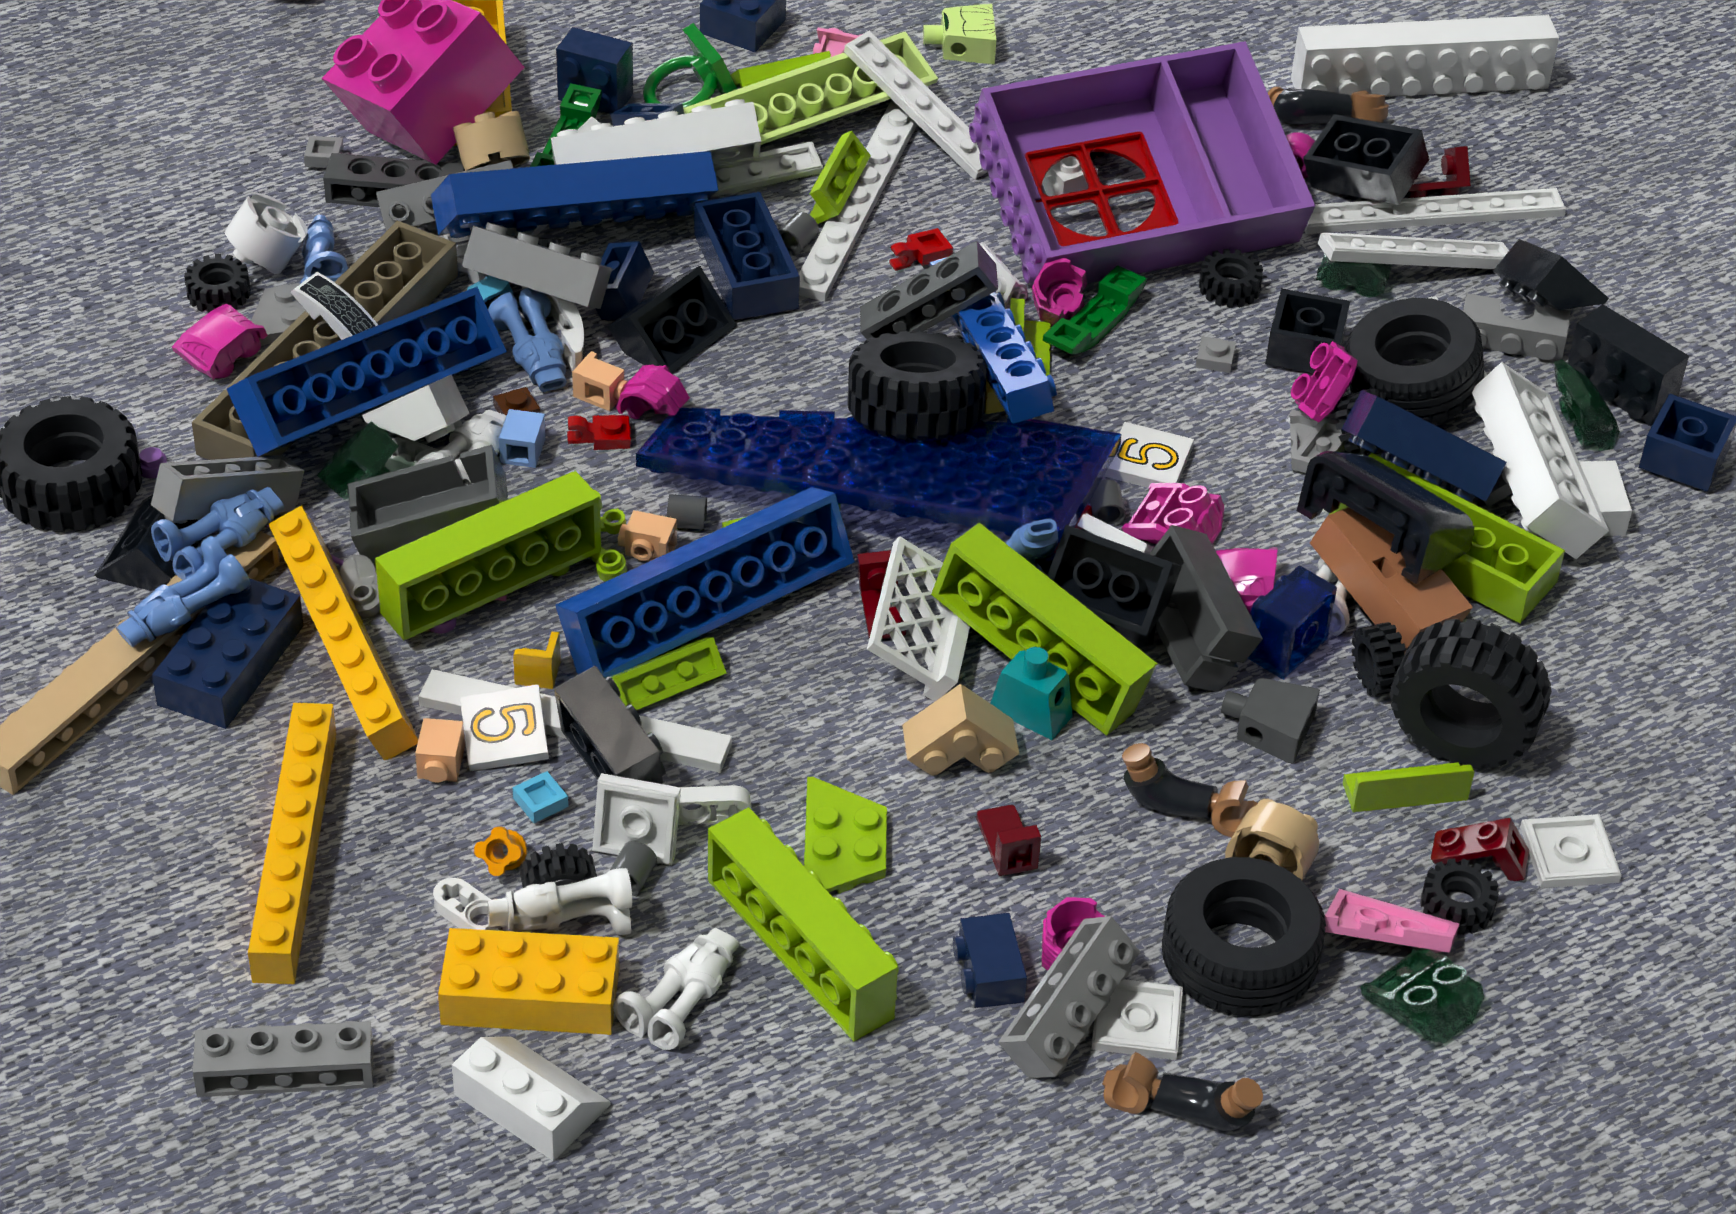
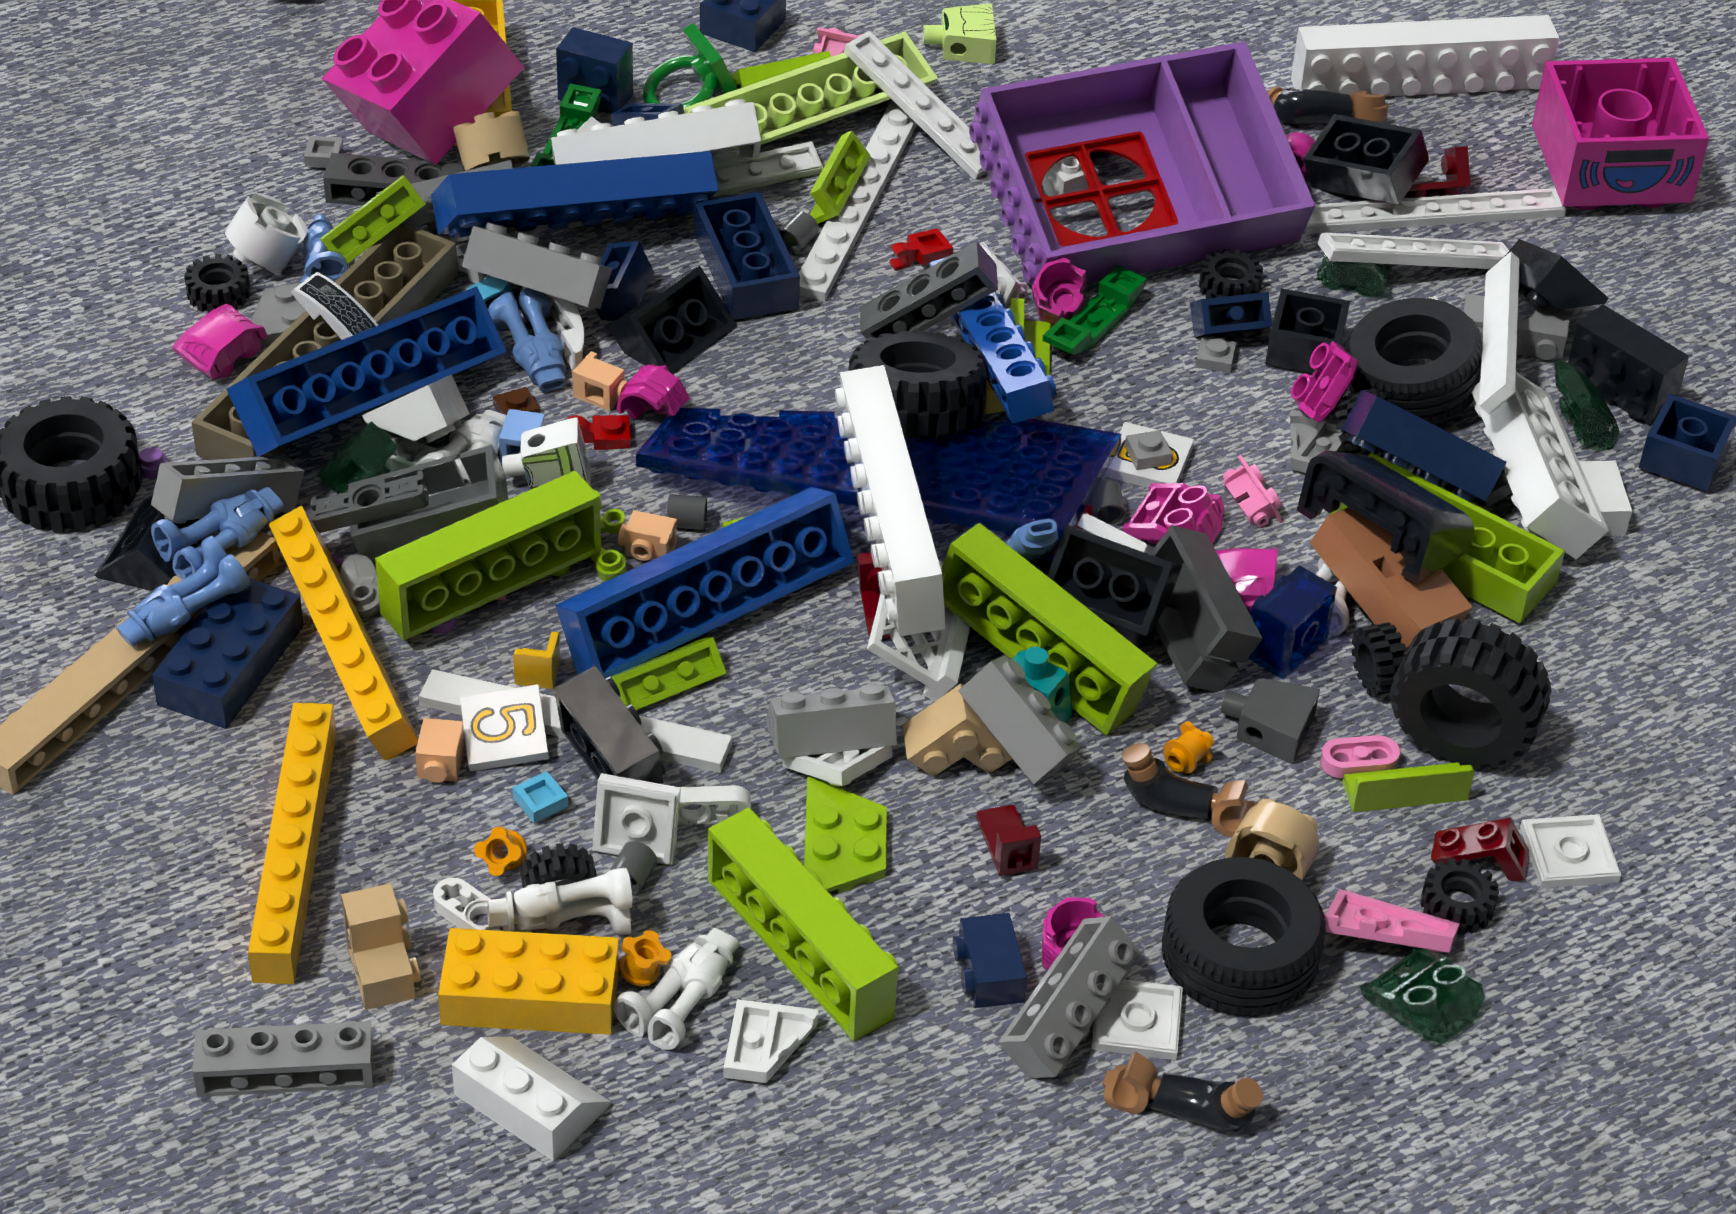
(347, 508): none -> dark grey piece
(374, 220): none -> lime panel
(379, 946): none -> tan brick
(549, 454): none -> white torso
(643, 958): none -> light orange brick
(765, 1038): none -> white wing
(832, 721): none -> light grey slope
(839, 767): none -> white wing
(891, 501): none -> white brick
(1020, 719): none -> light grey slope
(1148, 450): none -> light grey plate
(1188, 749): none -> light orange brick
(1231, 314): none -> dark blue brick
(1261, 503): none -> bright pink hinge
(1357, 755): none -> bright pink plate
(1499, 334): none -> white tile
(1619, 132): none -> dark pink brick

